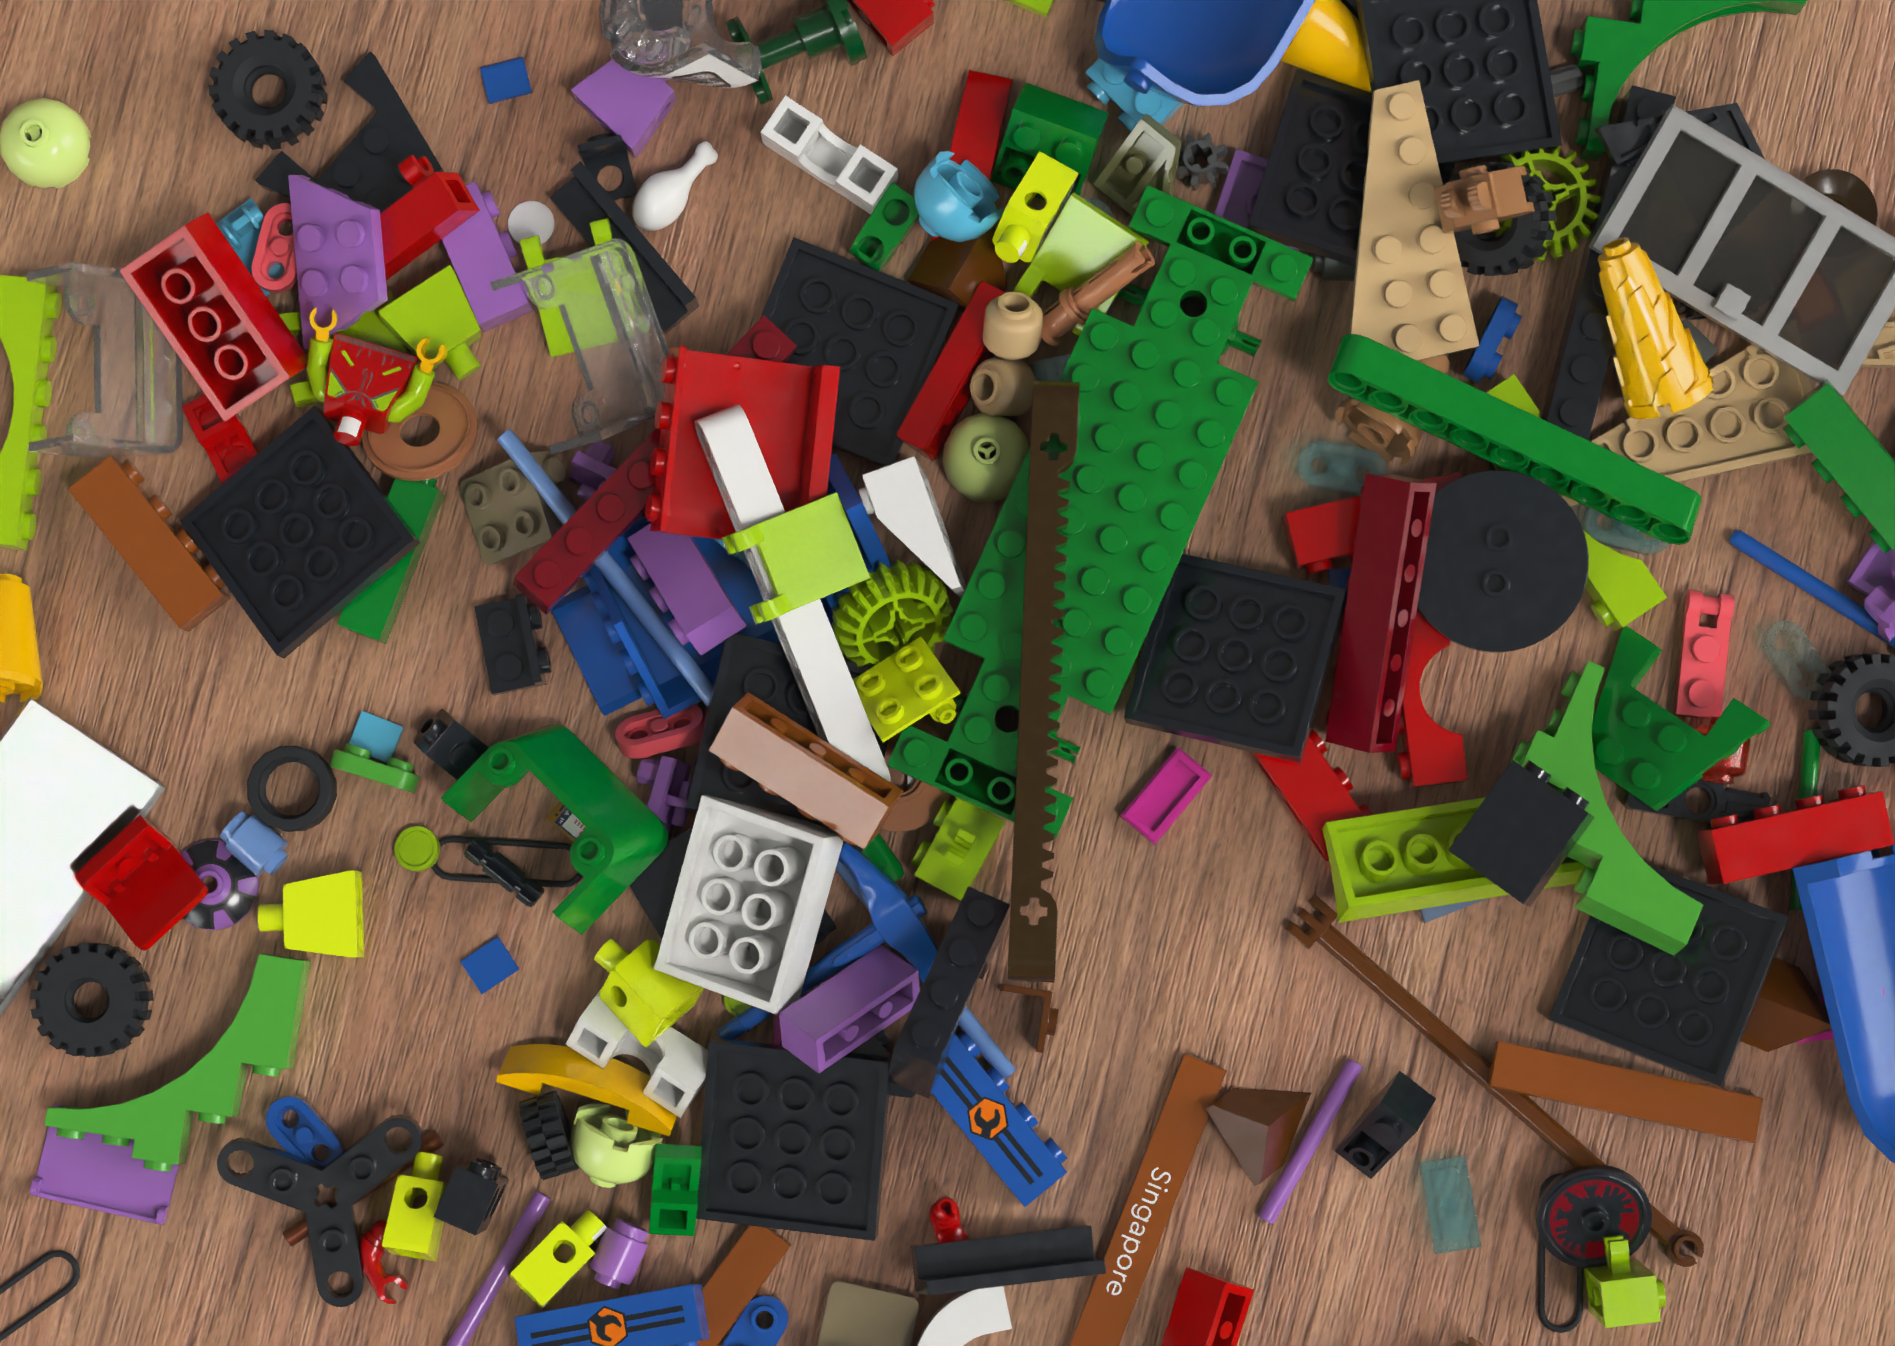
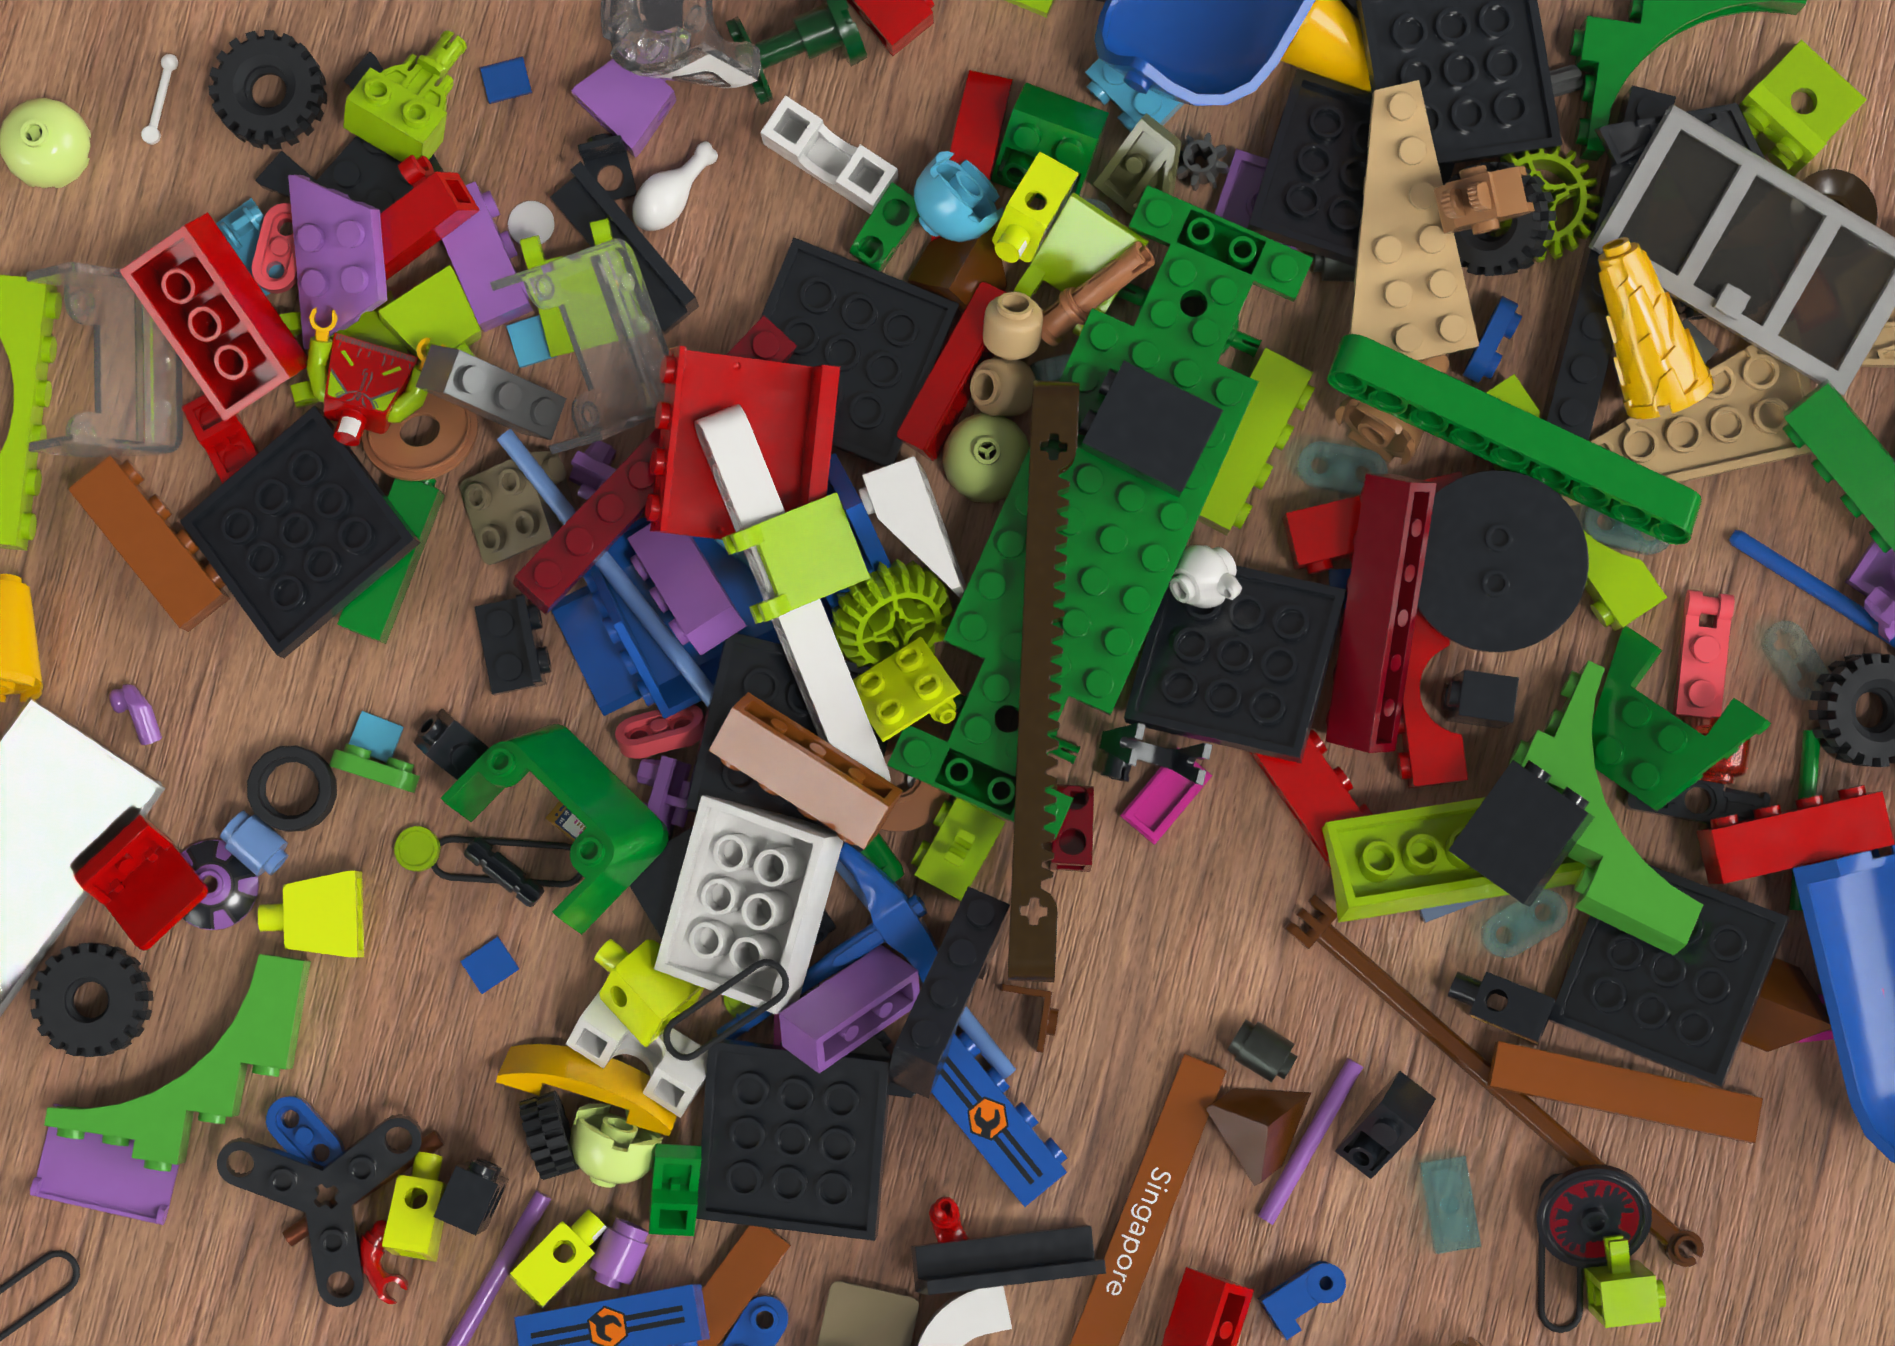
(140, 710): none -> medium lavender arm
(150, 133): none -> white hinge
(406, 103): none -> lime brick
(491, 392): none -> dark grey brick
(529, 341): none -> medium azure piece
(764, 962): none -> black piece
(1075, 838): none -> dark red leg
(1125, 750): none -> black piece
(1149, 428): none -> black brick
(1205, 577): none -> white piece
(1263, 1050): none -> pearl dark grey brick
(1264, 426): none -> lime brick
(1300, 1293): none -> blue leg
(1480, 699): none -> black brick
(1522, 1017): none -> black torso
(1523, 925): none -> clear light blue plate
(1779, 130): none -> lime bracket

